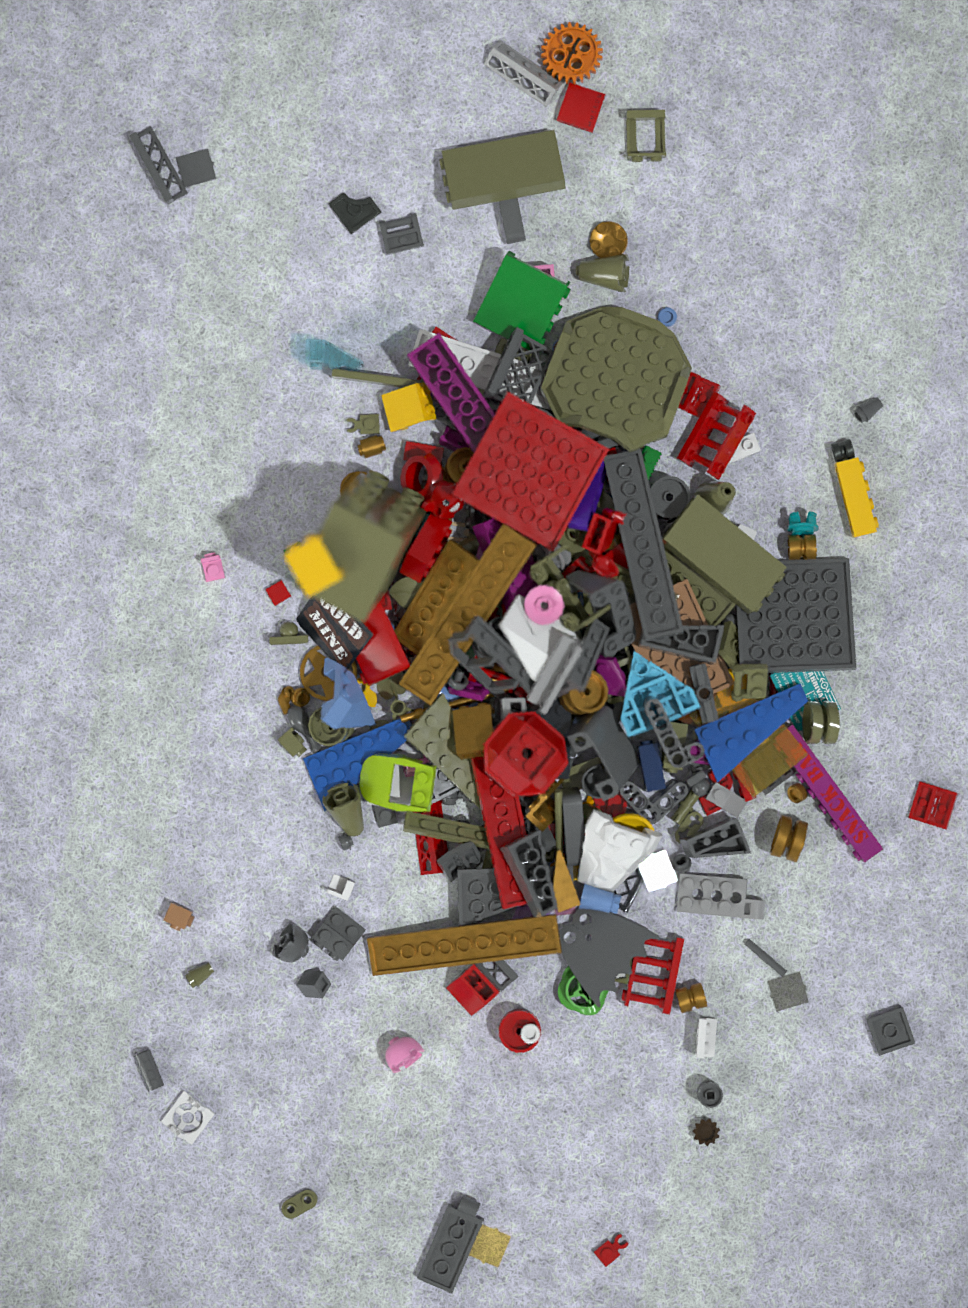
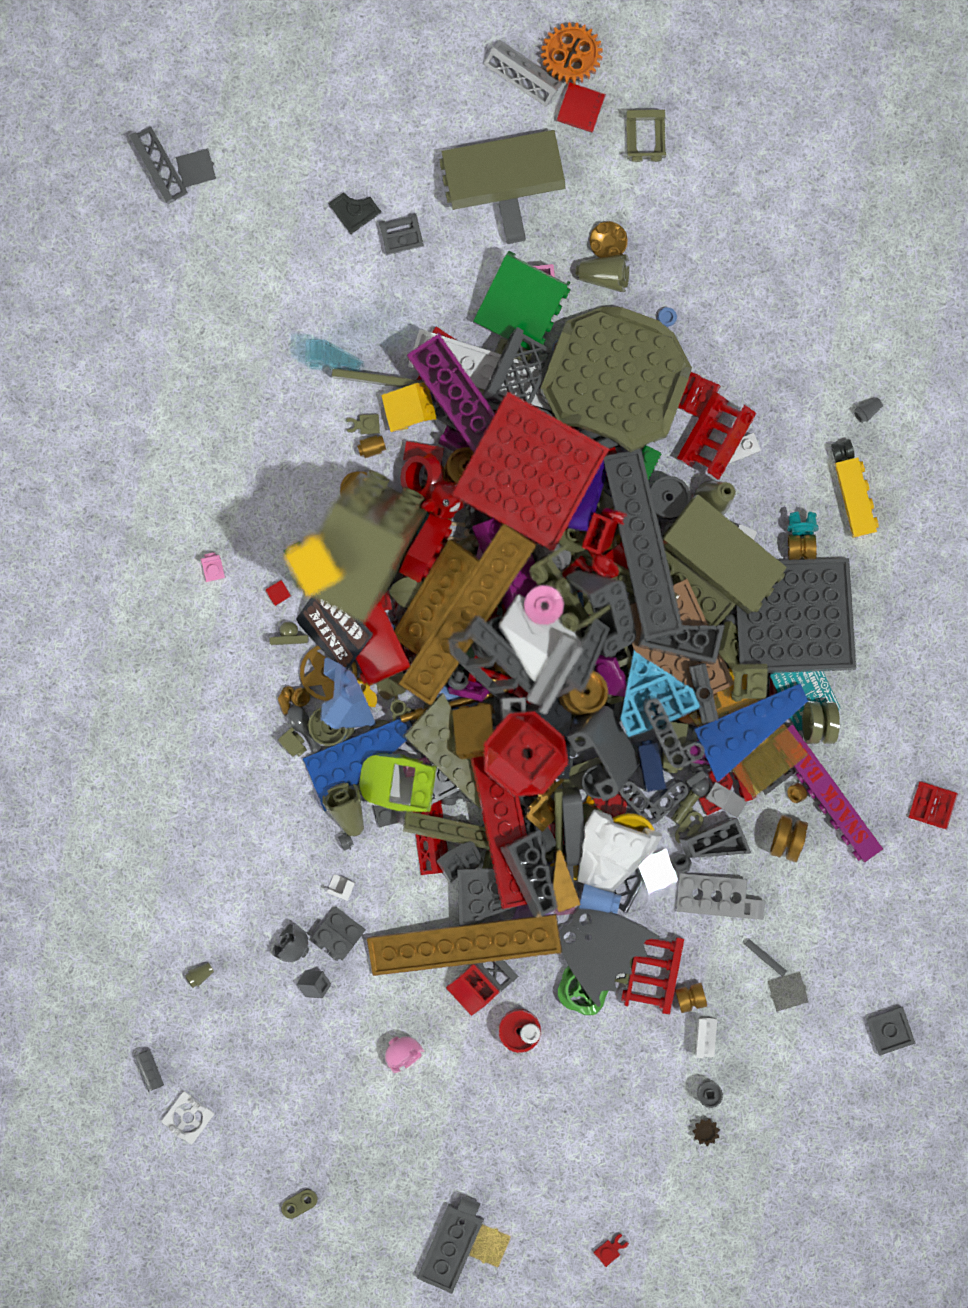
(179, 917): medium nougat brick -> none

